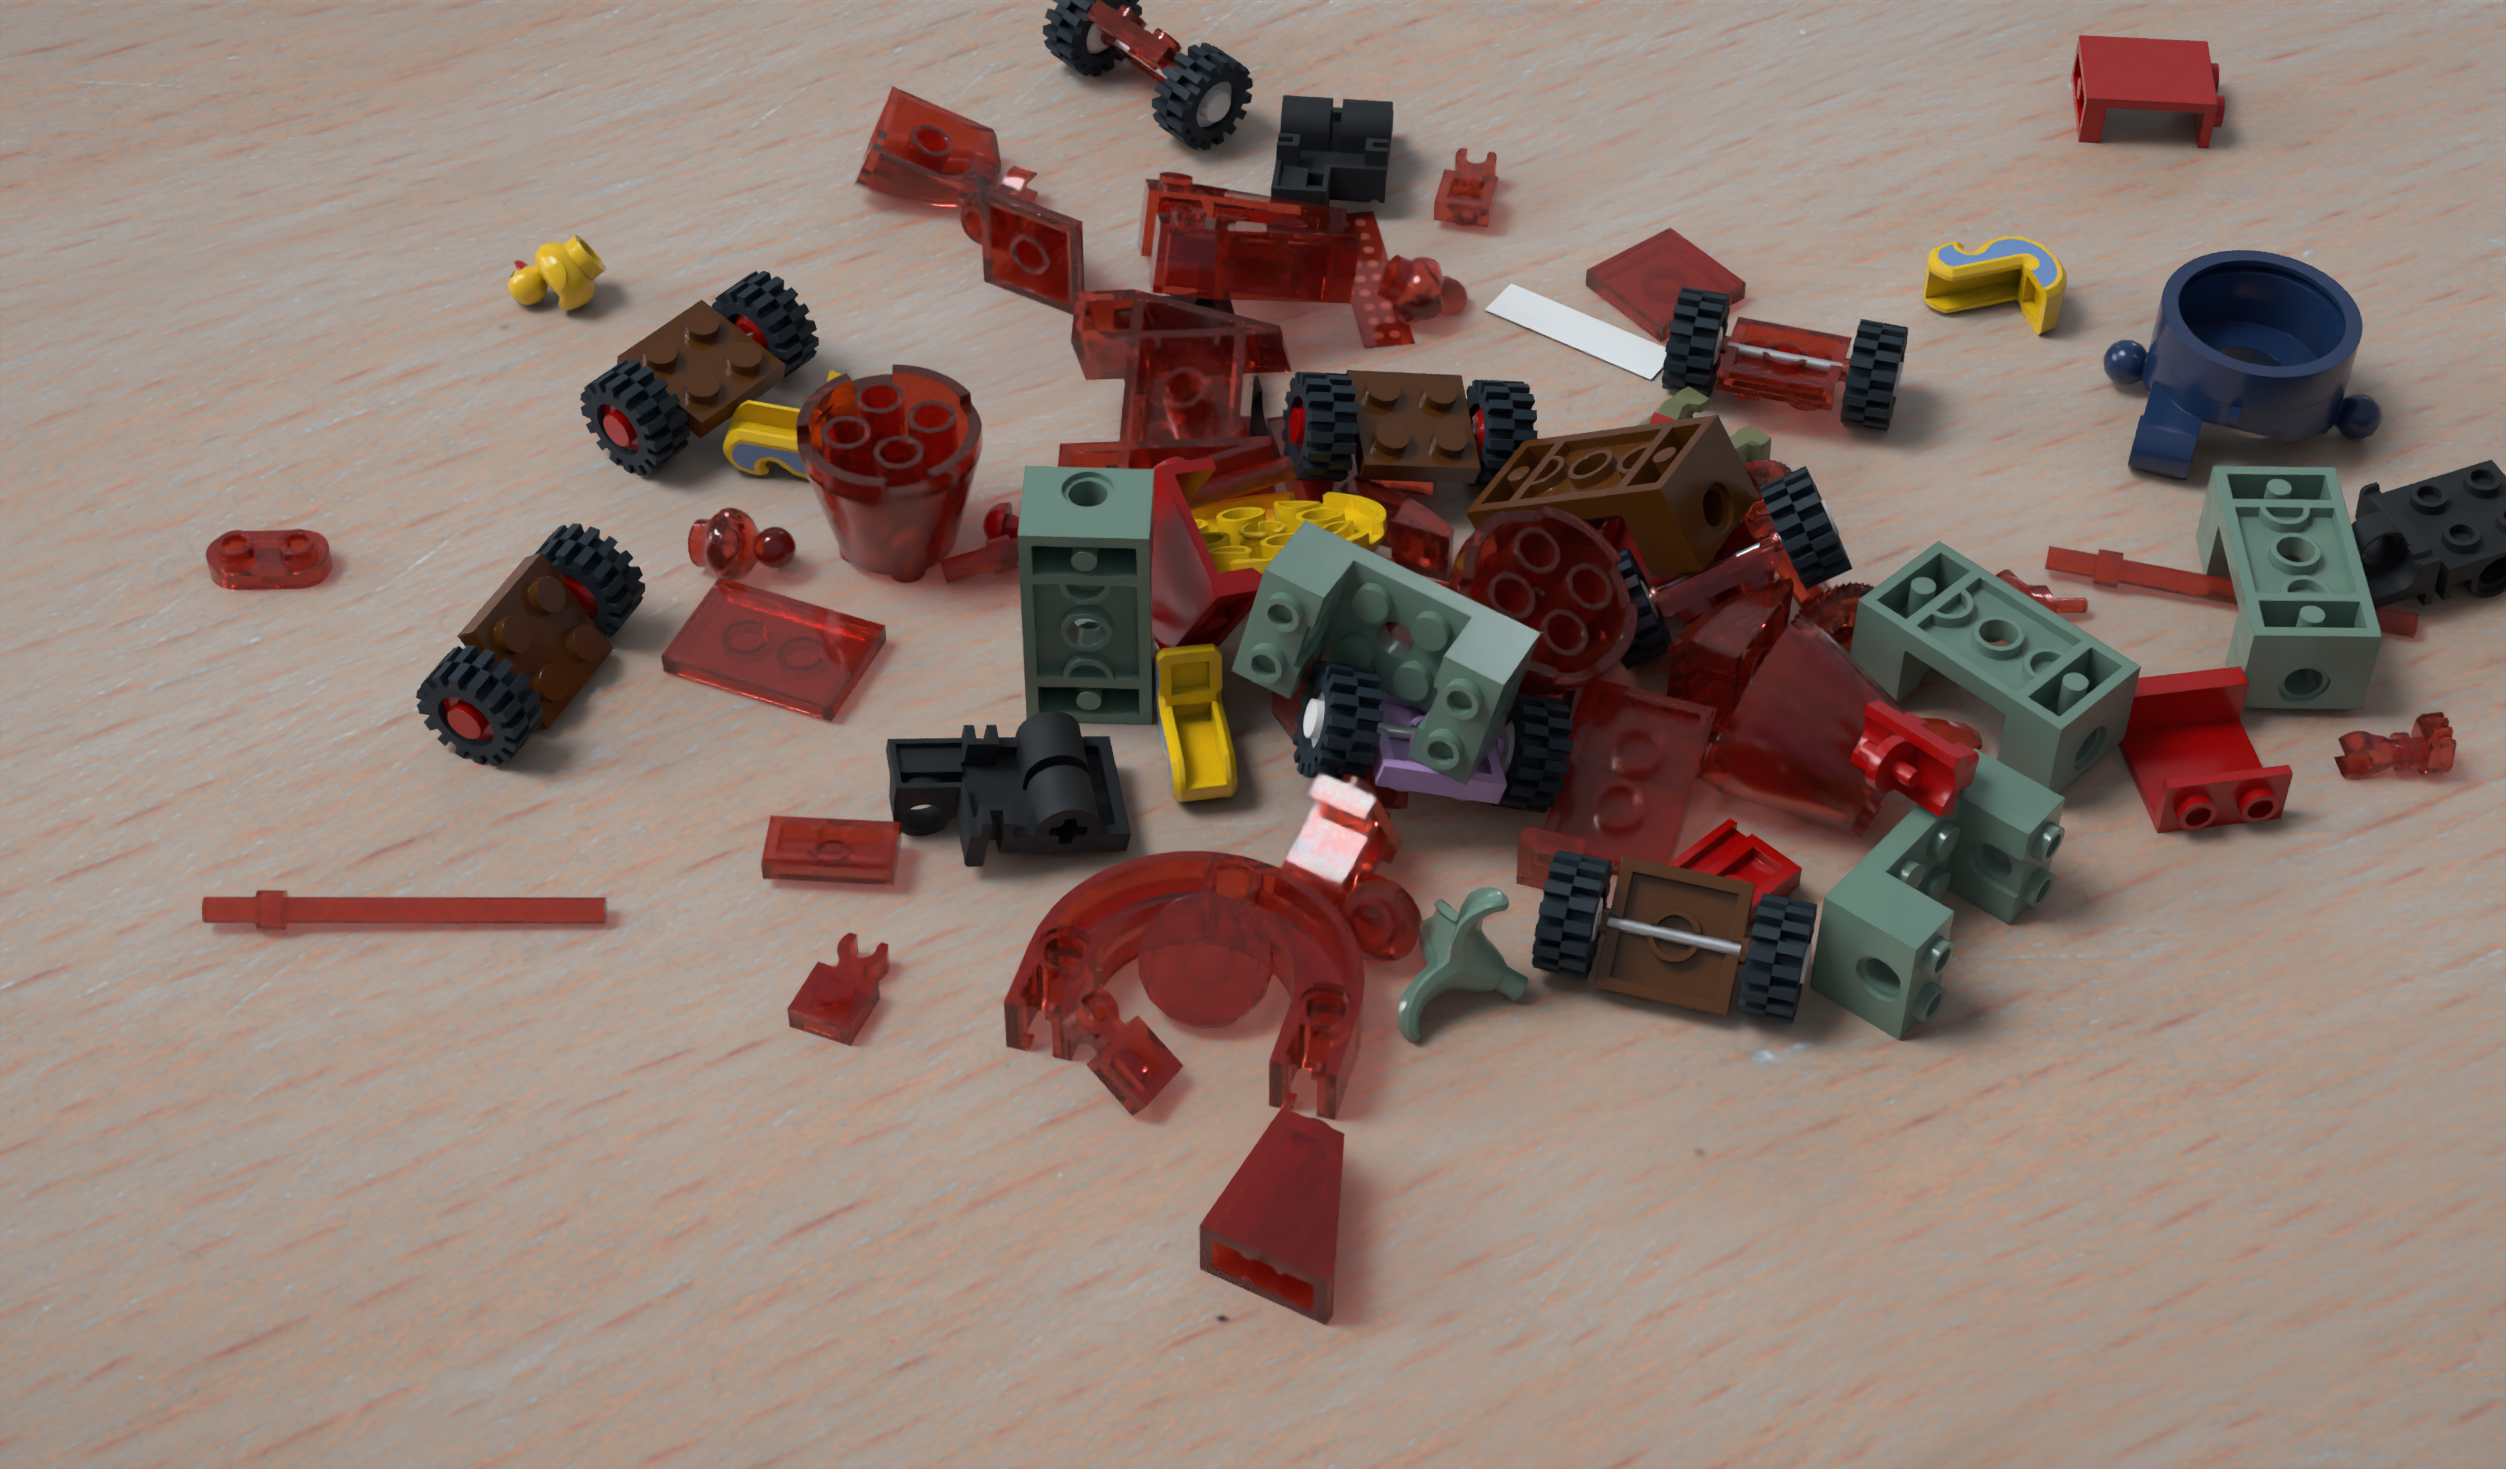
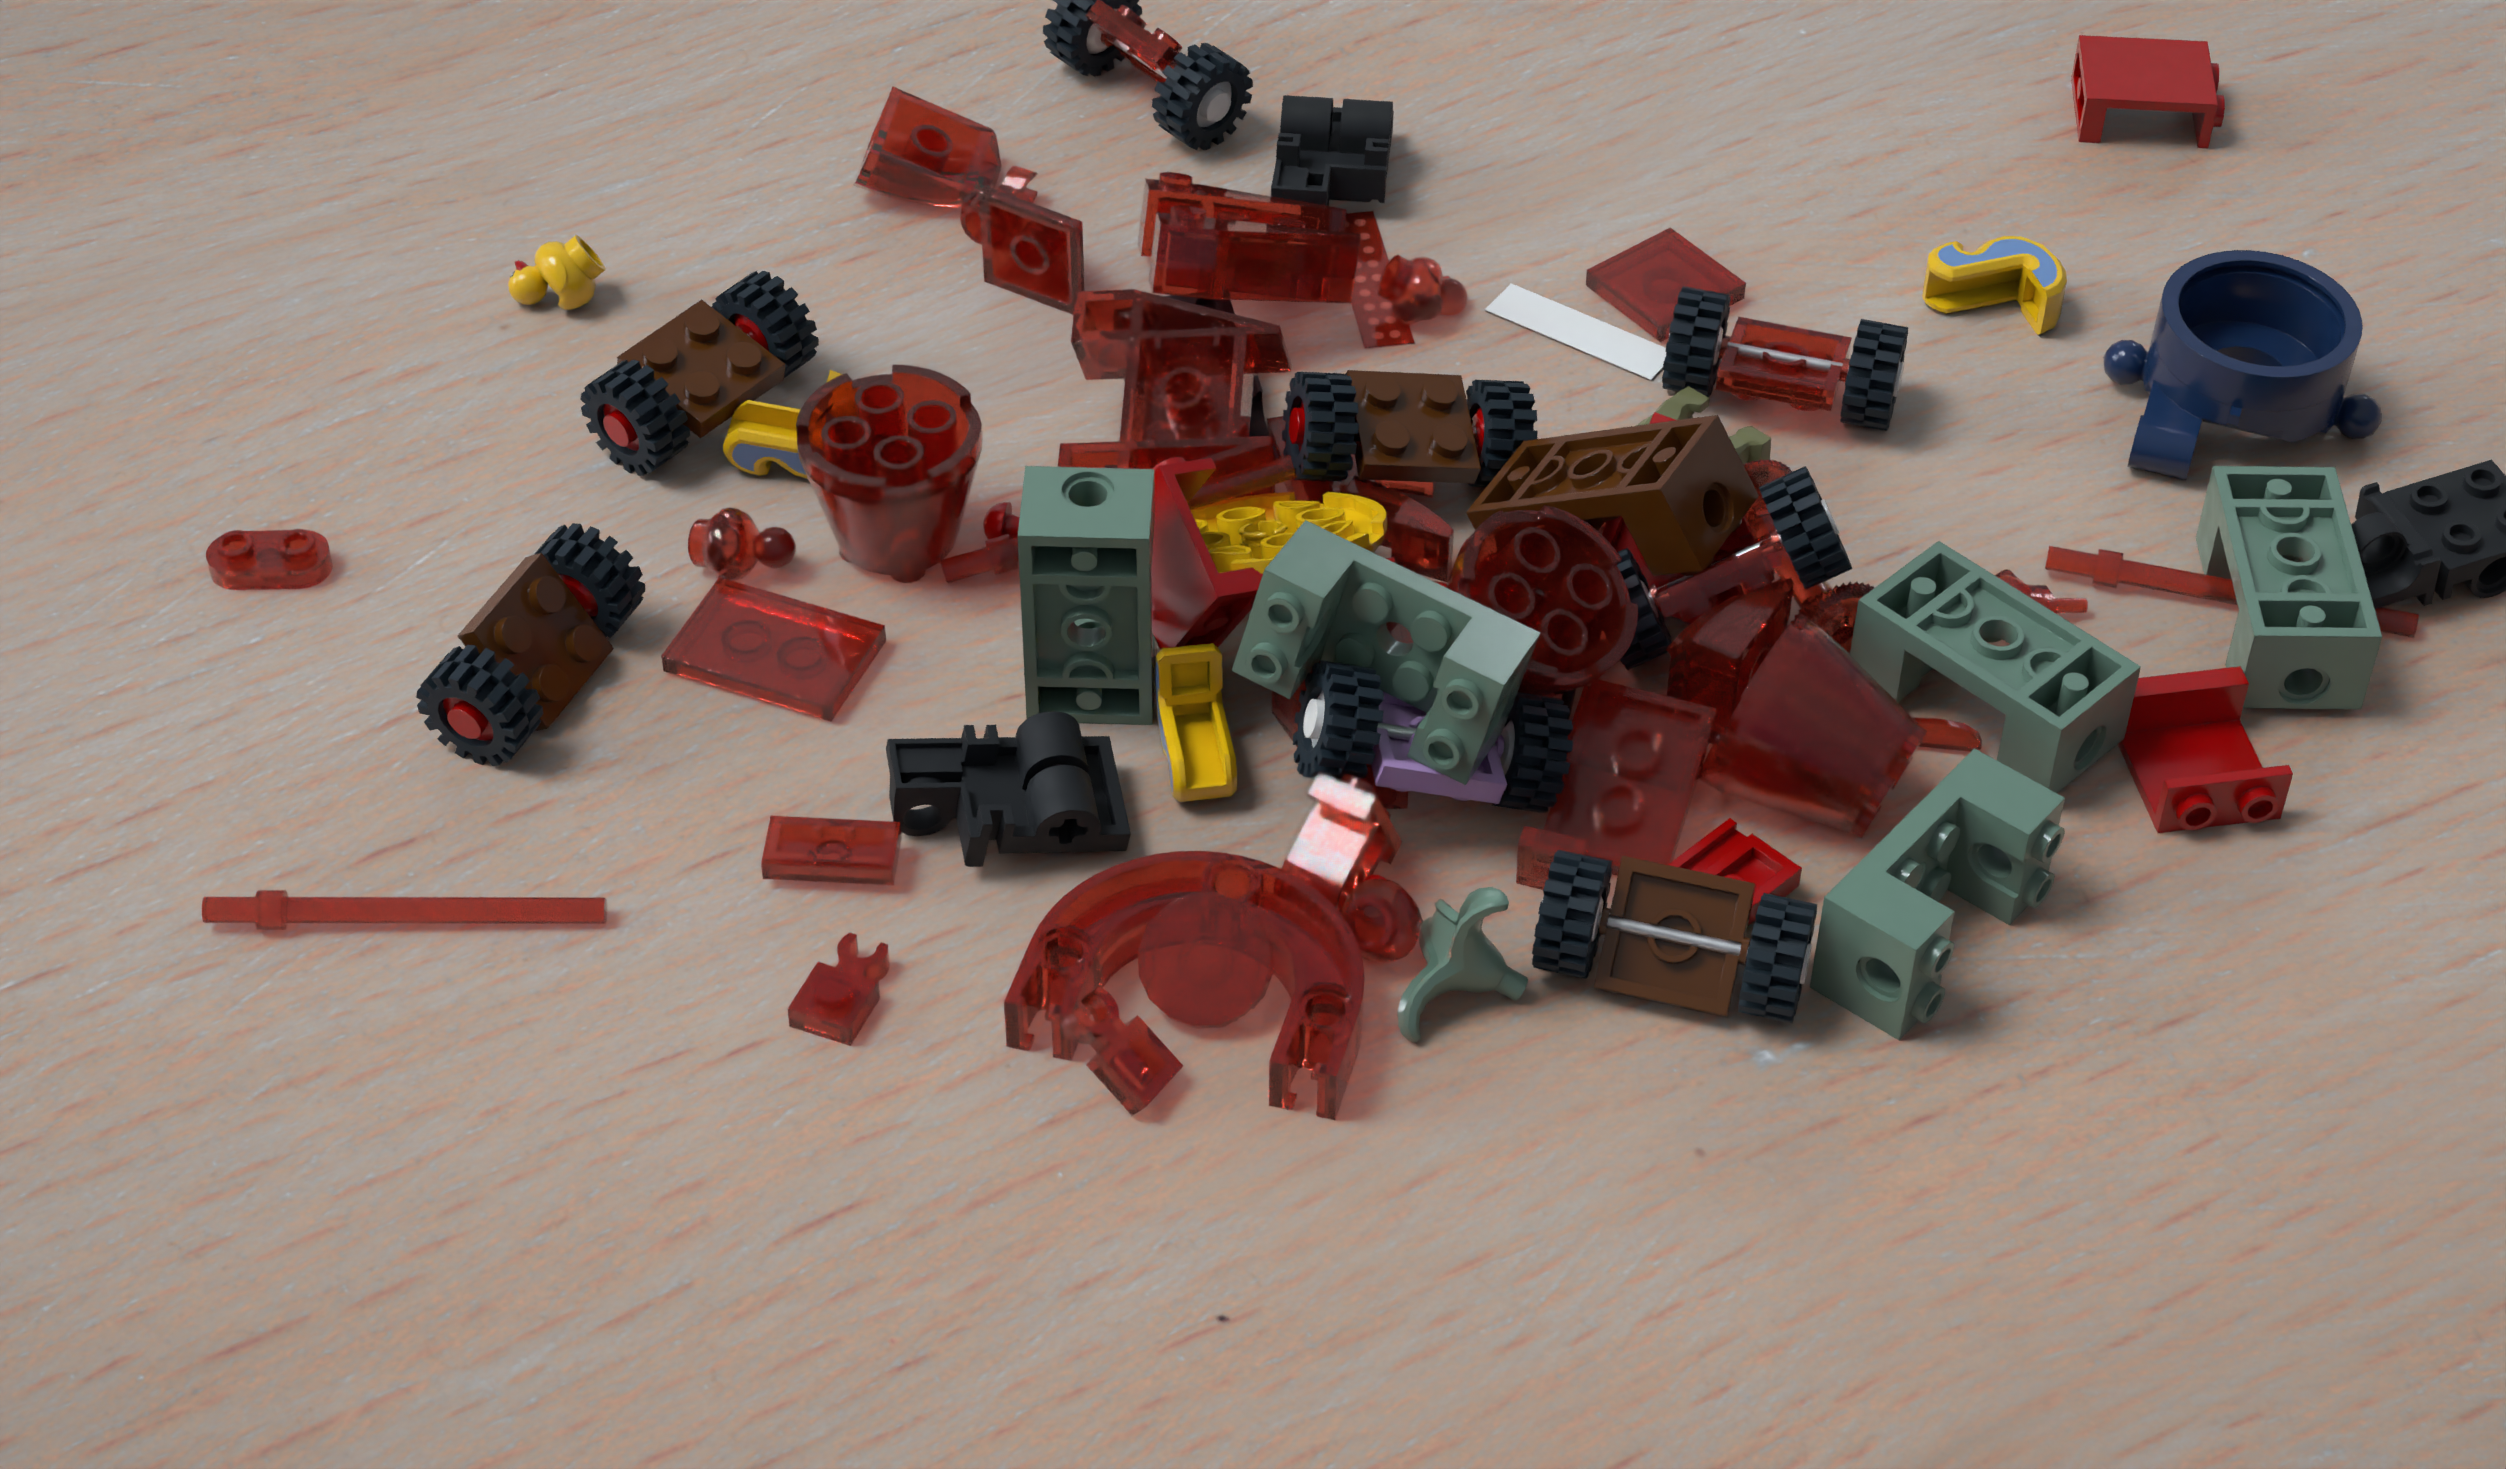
(1282, 1218): clear red slope -> none
(1468, 192): clear red plate -> none
(1908, 757): red hips -> none
(2428, 748): clear red piece -> none

